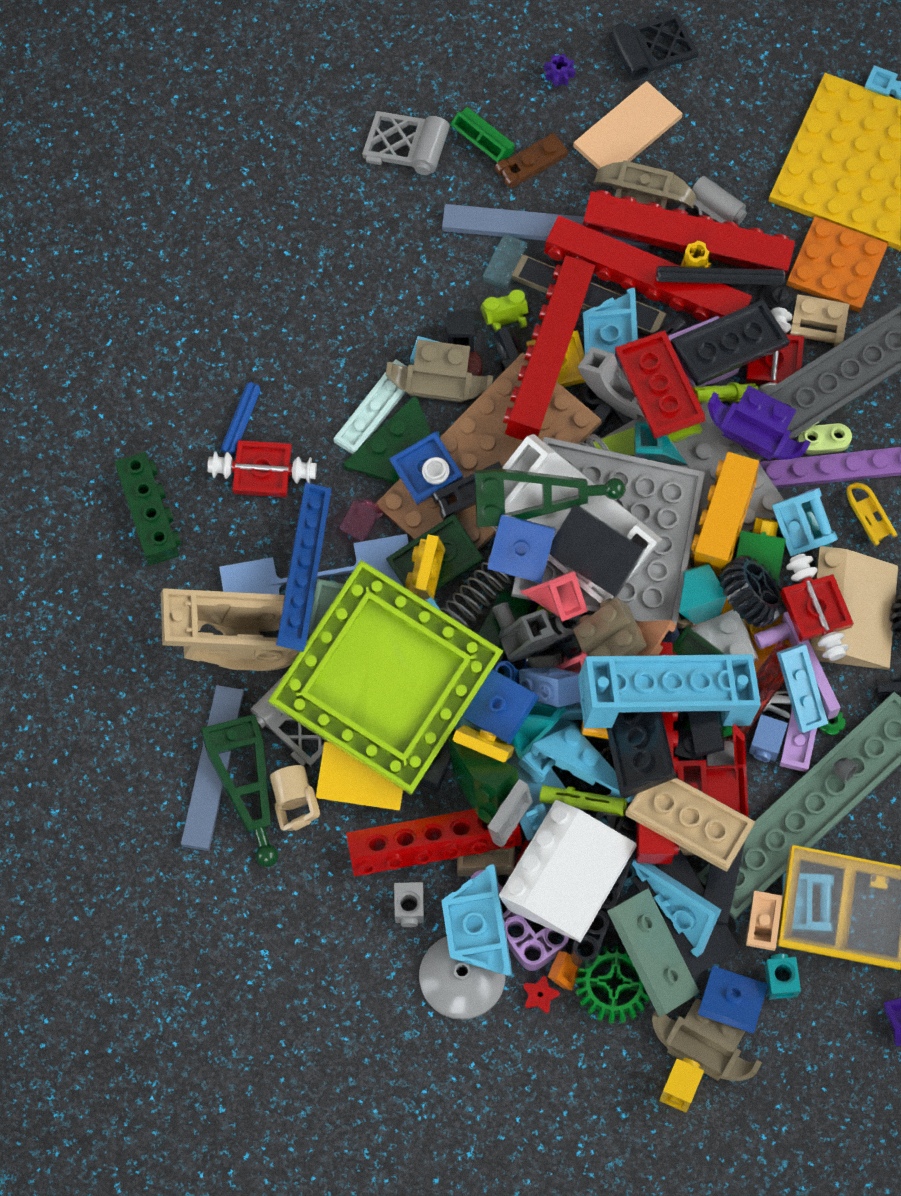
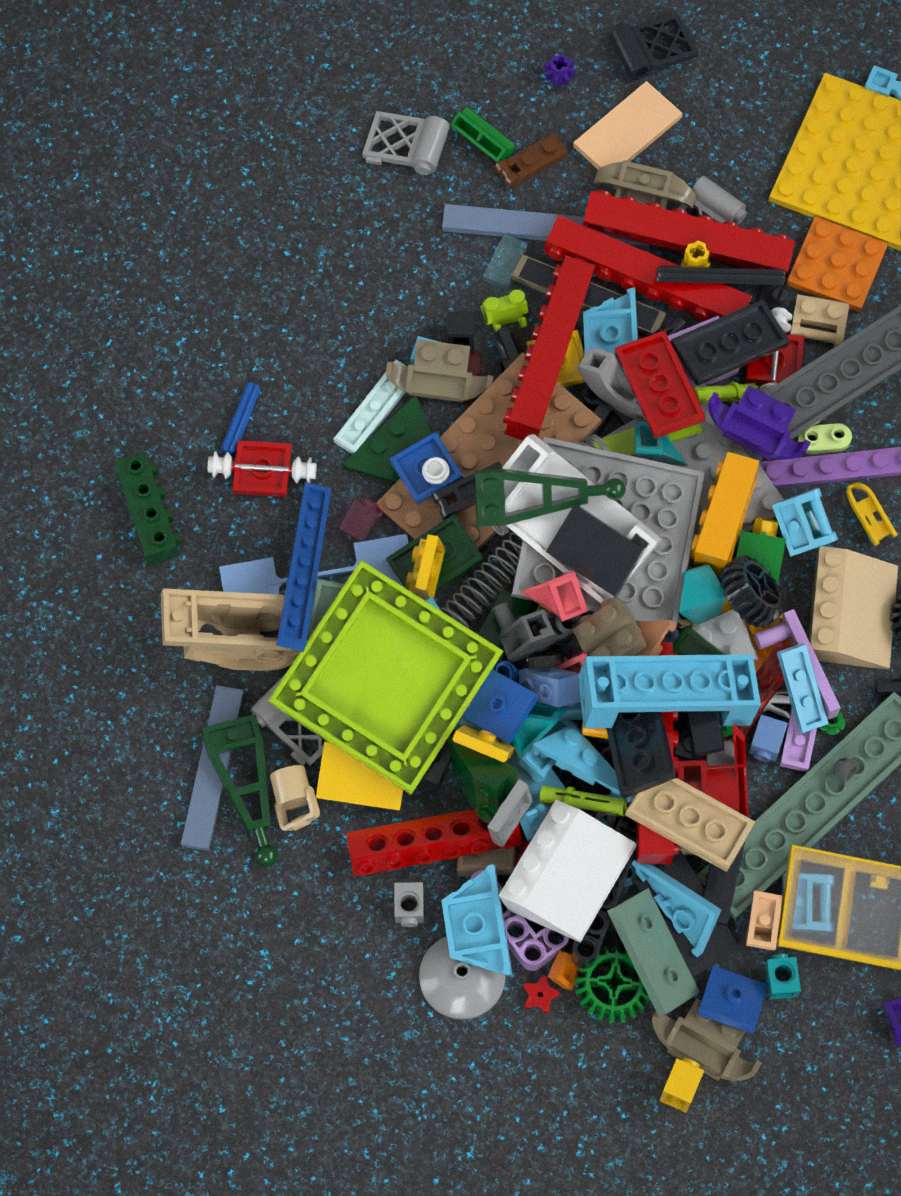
(521, 548): plate -> none
(817, 607): red plate -> none

